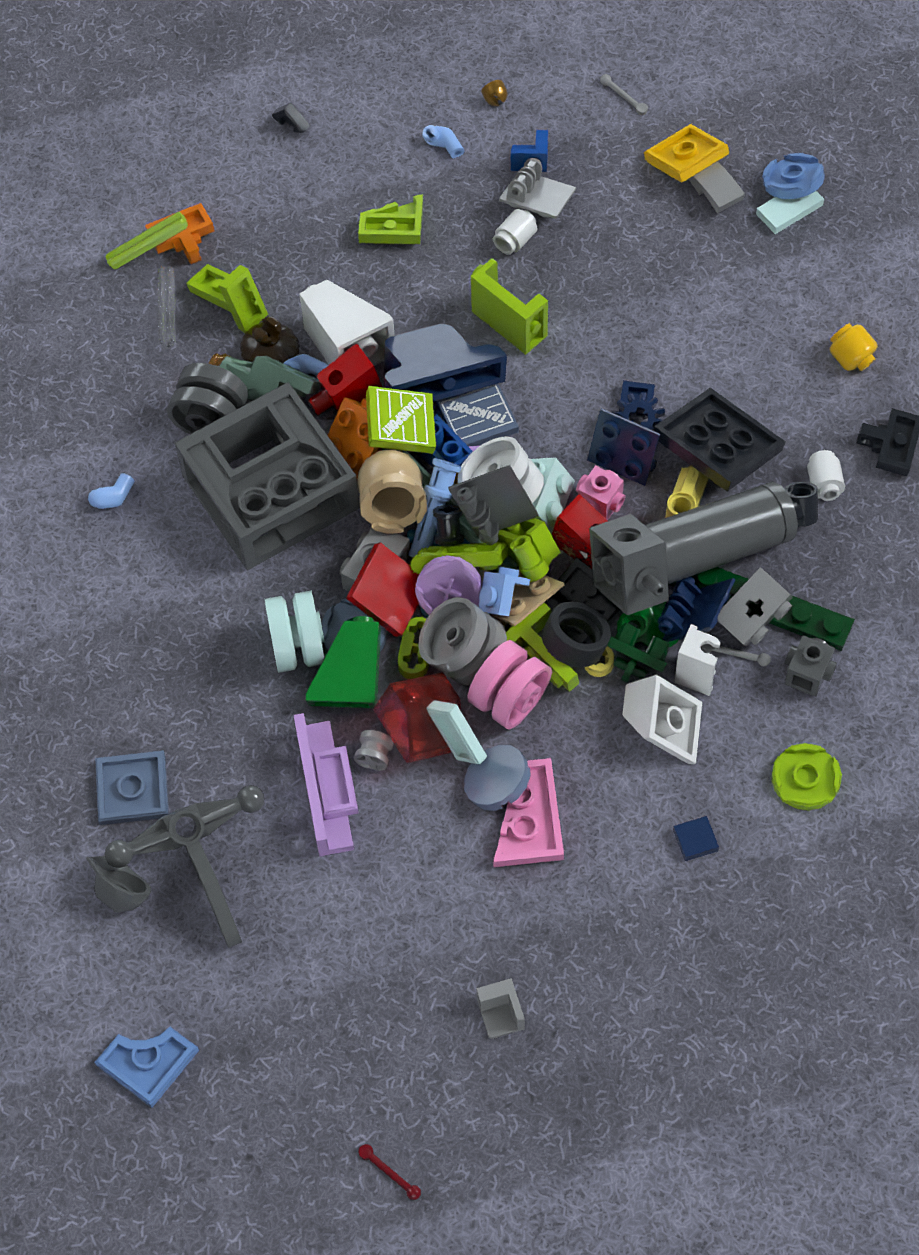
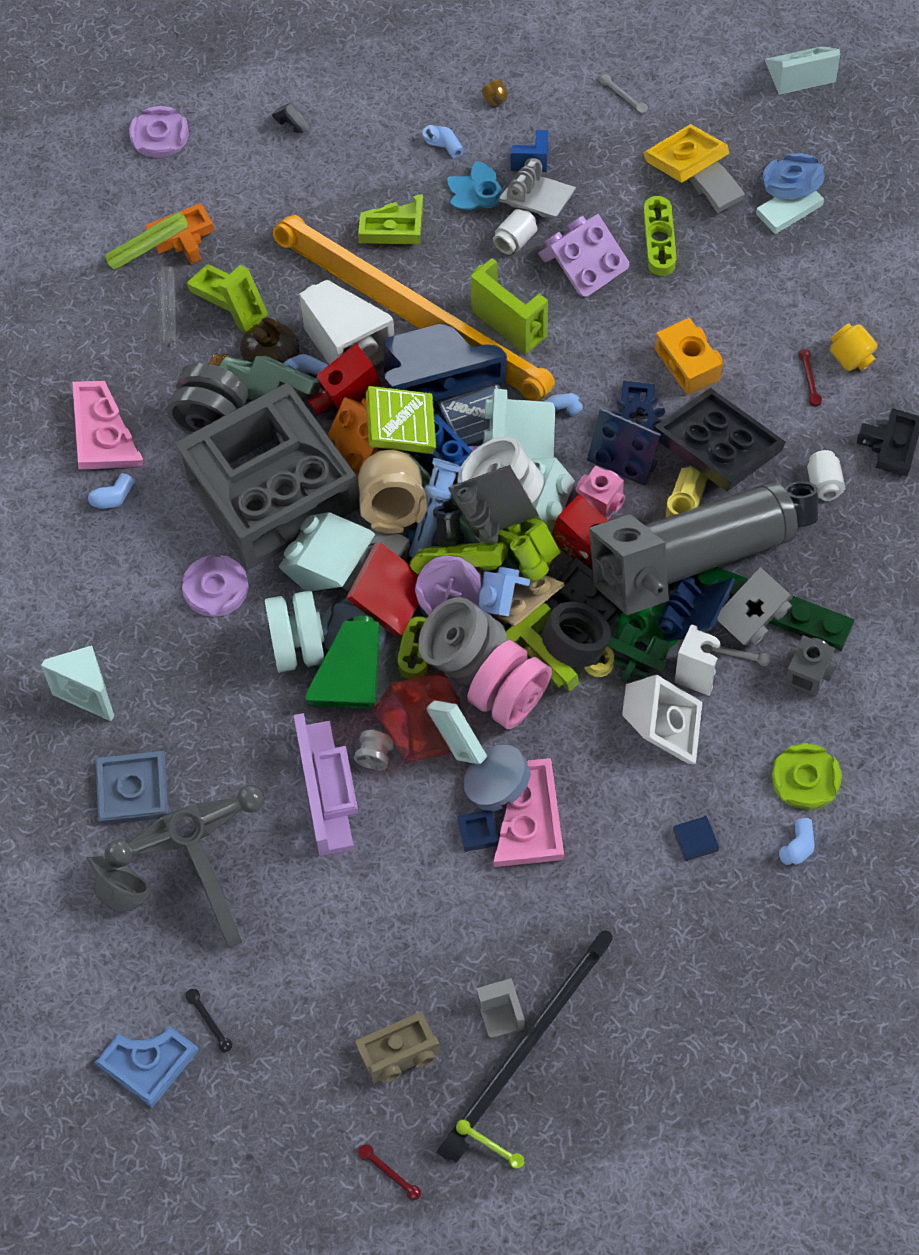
(79, 681): none -> light aqua slope
(99, 430): none -> bright pink wing
(163, 139): none -> lavender tile
(193, 997): none -> black hinge
(219, 594): none -> lavender tile
(293, 233): none -> light orange piece
(325, 551): none -> light aqua slope
(398, 1048): none -> dark tan bracket
(454, 1144): none -> black hinge
(471, 190): none -> dark azure plate
(477, 830): none -> dark blue tile
(514, 1160): none -> lime hinge
(526, 421): none -> light aqua bracket
(568, 401): none -> light blue arm
(586, 254): none -> lavender bracket
(665, 226): none -> lime beam
(686, 339): none -> light orange brick
(801, 846): none -> light blue arm
(804, 69): none -> light aqua slope
(815, 399): none -> dark red hinge

